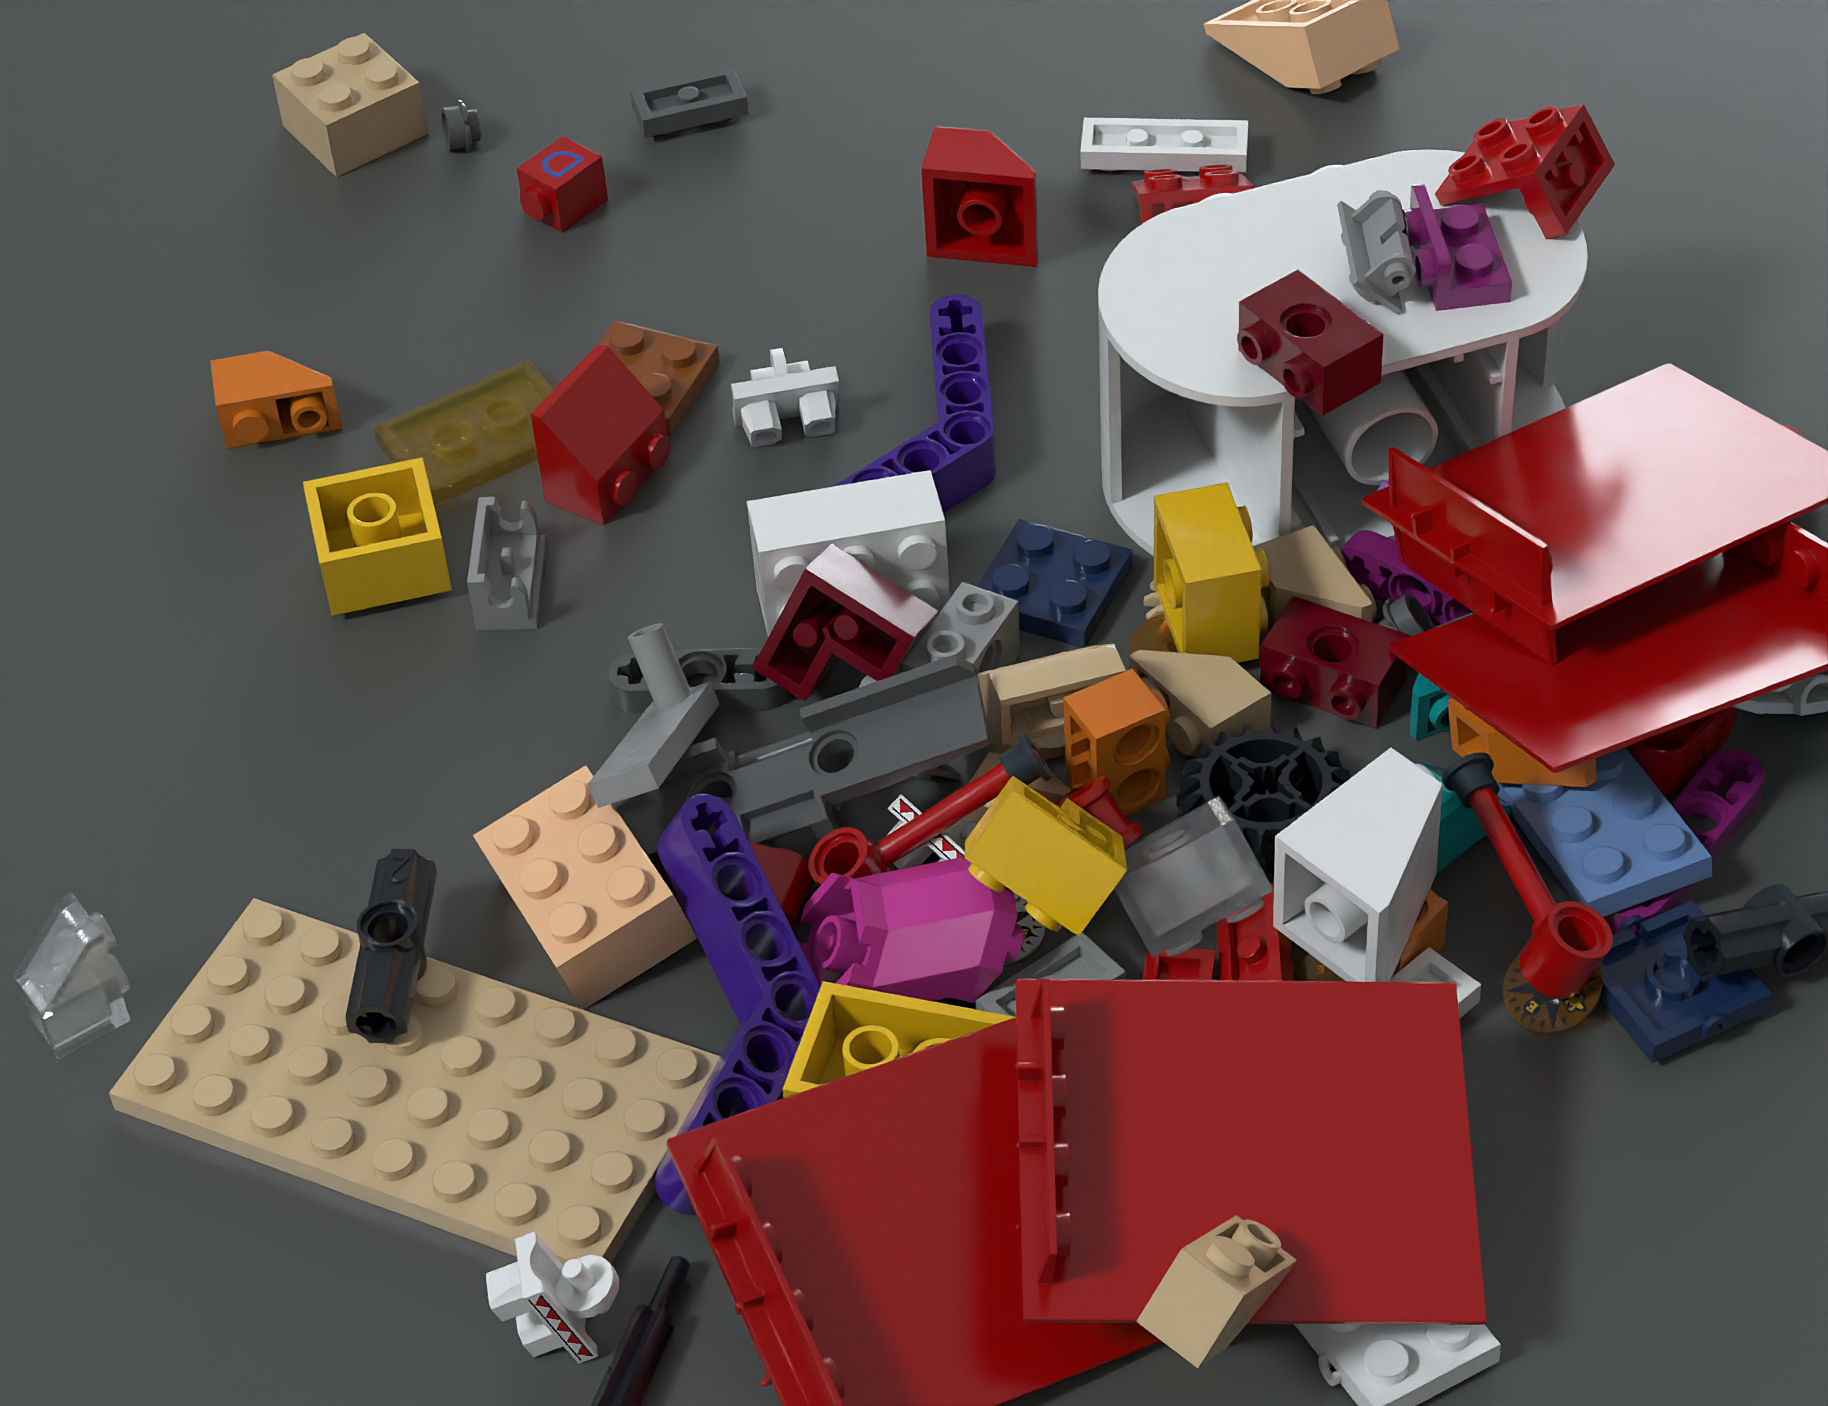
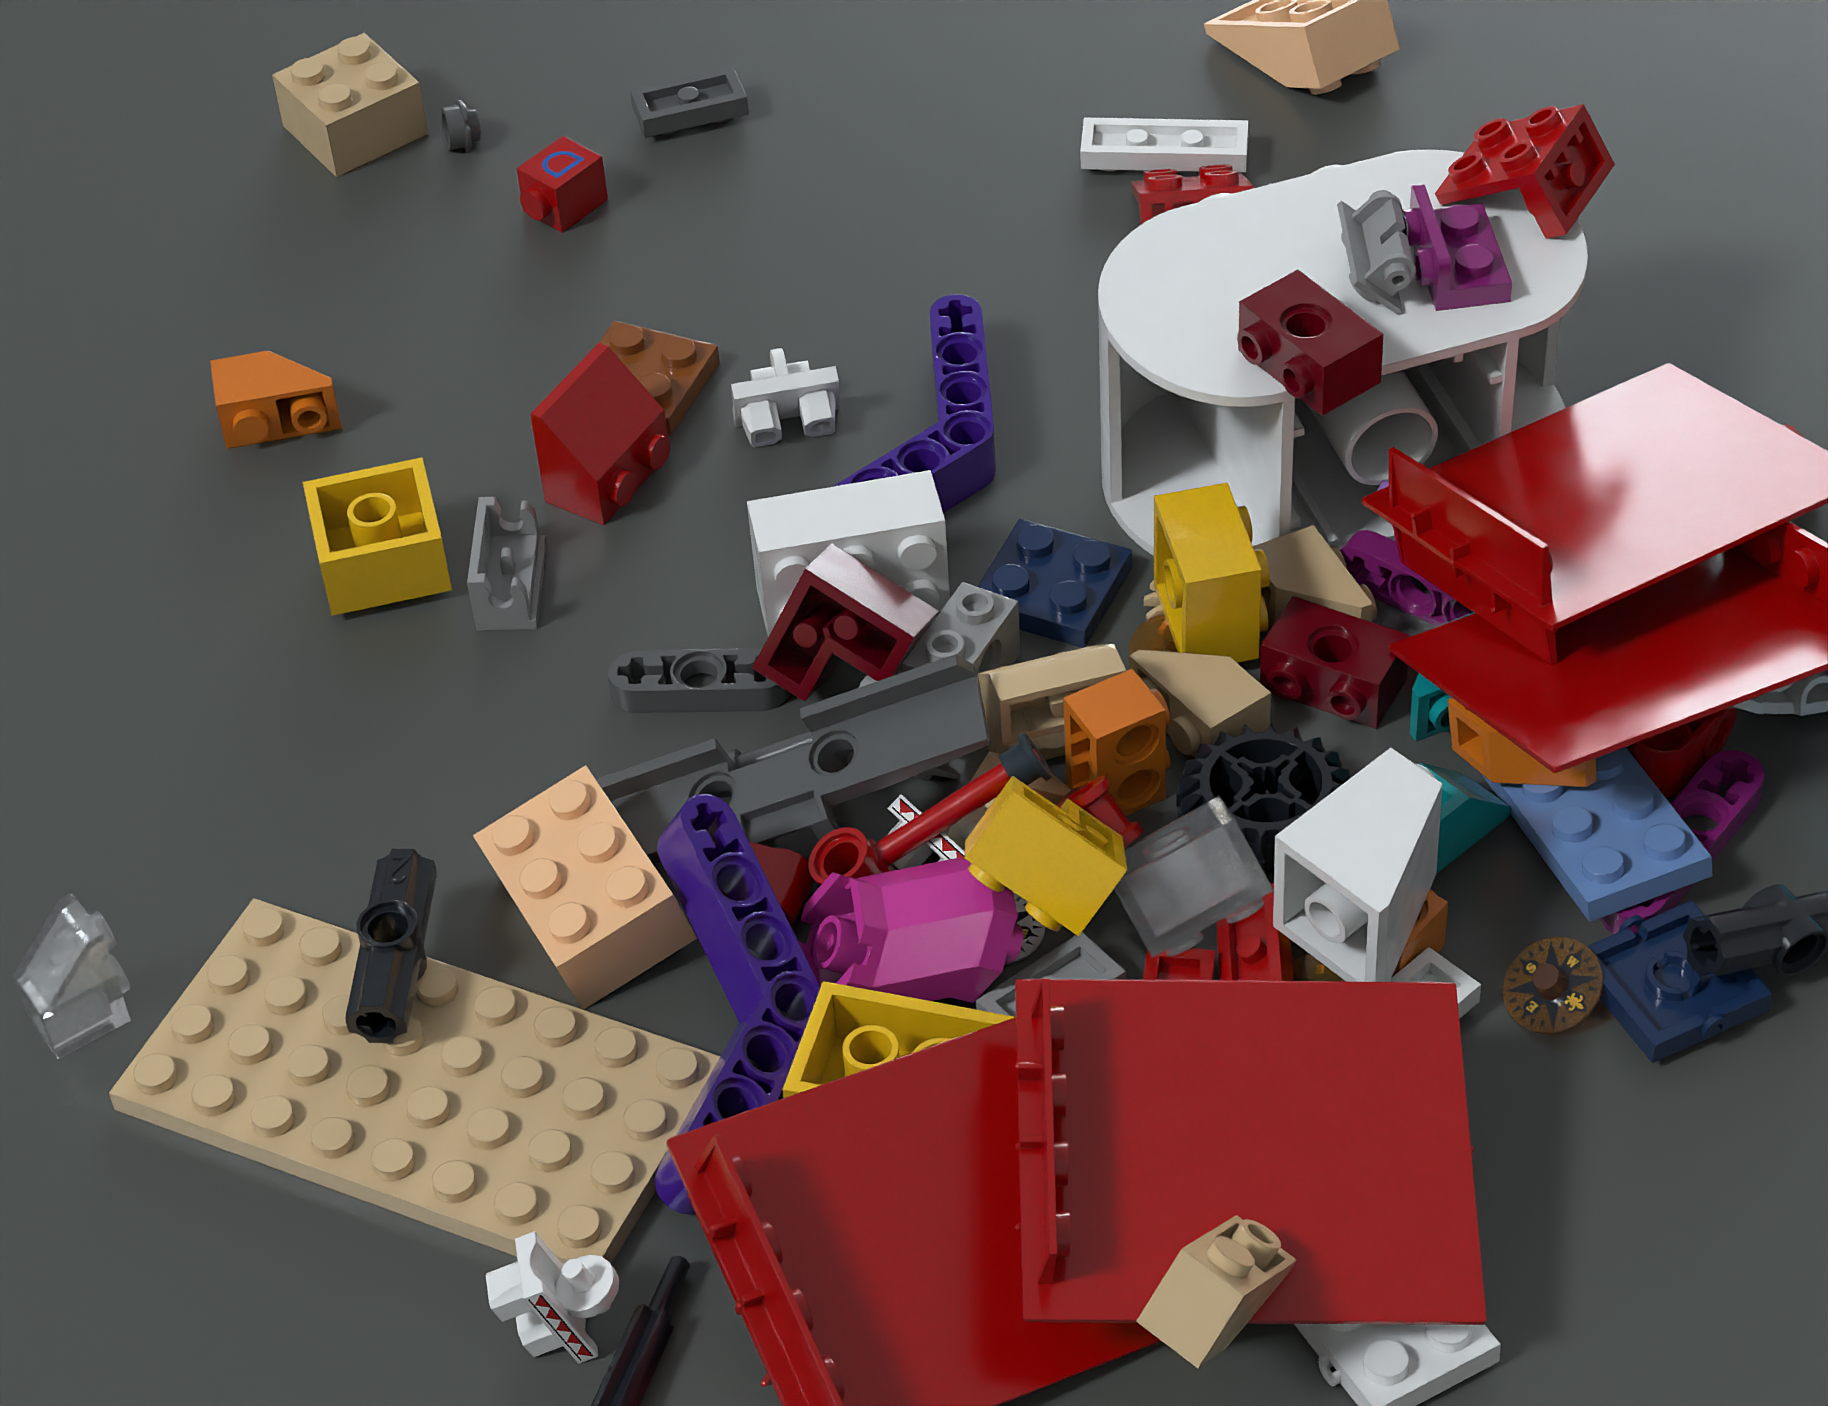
(470, 432): clear yellow tile -> none
(664, 728): light grey piece -> none
(978, 199): red slope -> none
(1405, 615): dark grey plate -> none
(1566, 936): red piece -> none

